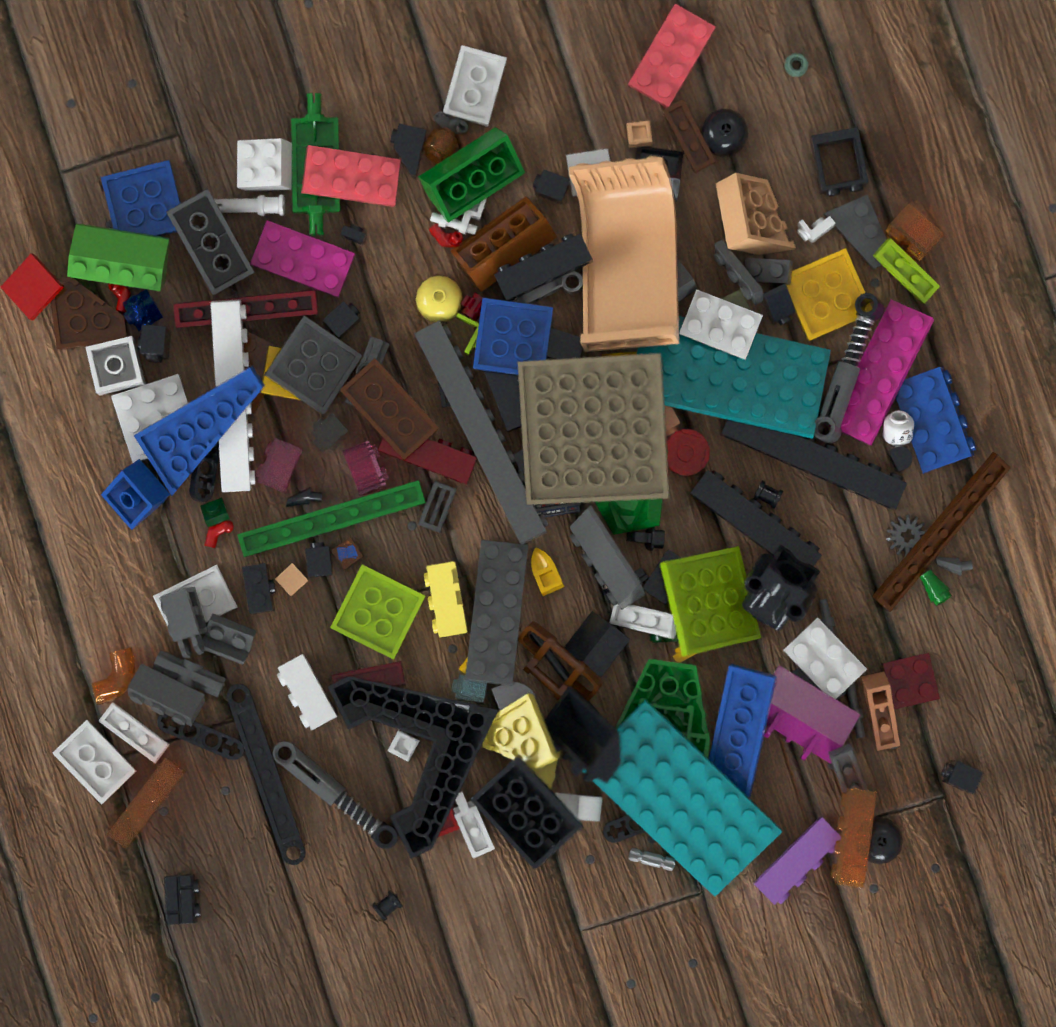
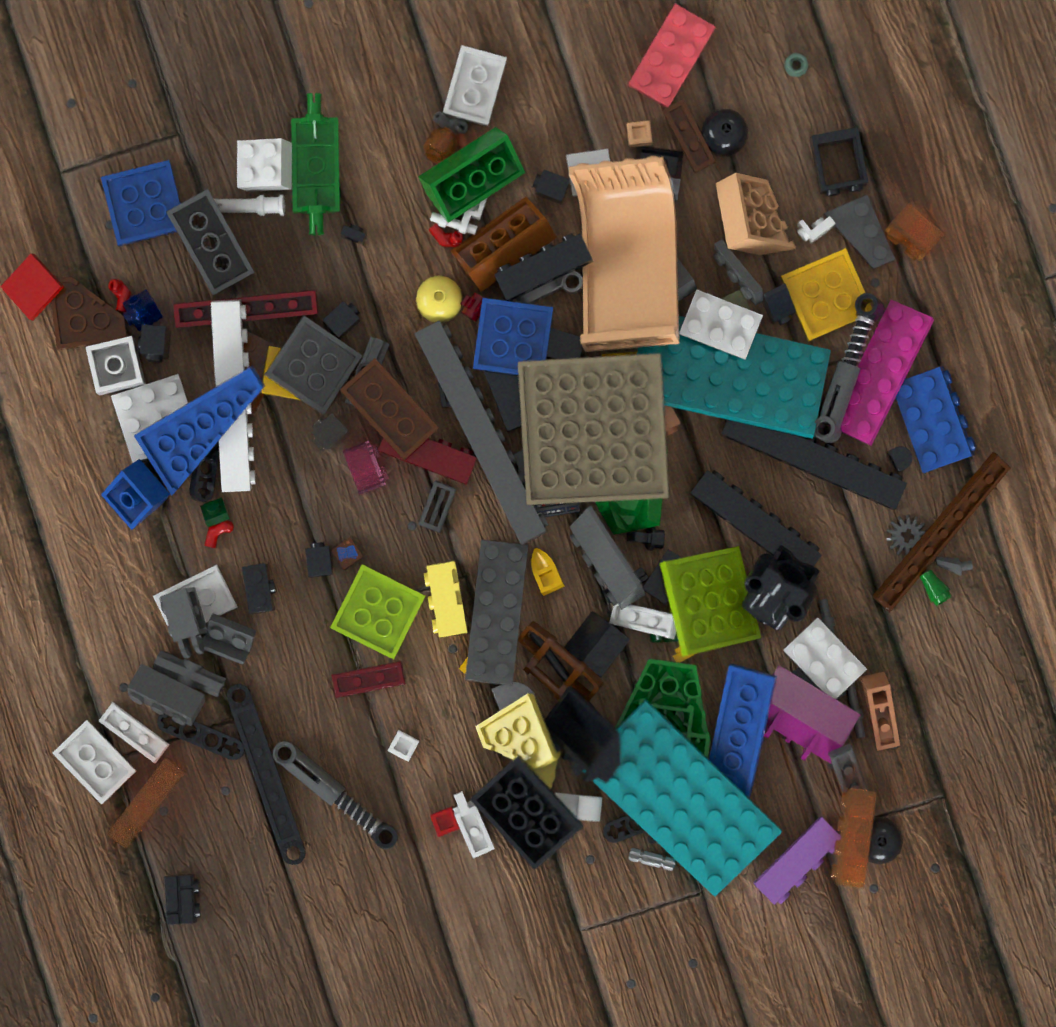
(118, 257): bright green slope -> none
(119, 679): clear orange cylinder -> none
(279, 465): clear pink brick -> none
(291, 579): light nougat tile -> none
(302, 259): dark pink plate -> none
(304, 497): black bar -> none
(306, 692): white brick -> none
(331, 518): green plate -> none
(350, 176): coral plate -> none
(387, 905): black bush -> none
(409, 146): black slope -> none
(456, 736): black wedge -> none
(469, 689): clear light blue brick -> none
(472, 344): lime bracket -> none
(687, 452): red tile -> none
(768, 494): black bush -> none
(770, 270): dark grey plate -> none
(898, 428): white head -> none
(906, 270): lime plate -> none
(911, 680): dark red plate -> none
(961, 776): black brick -> none

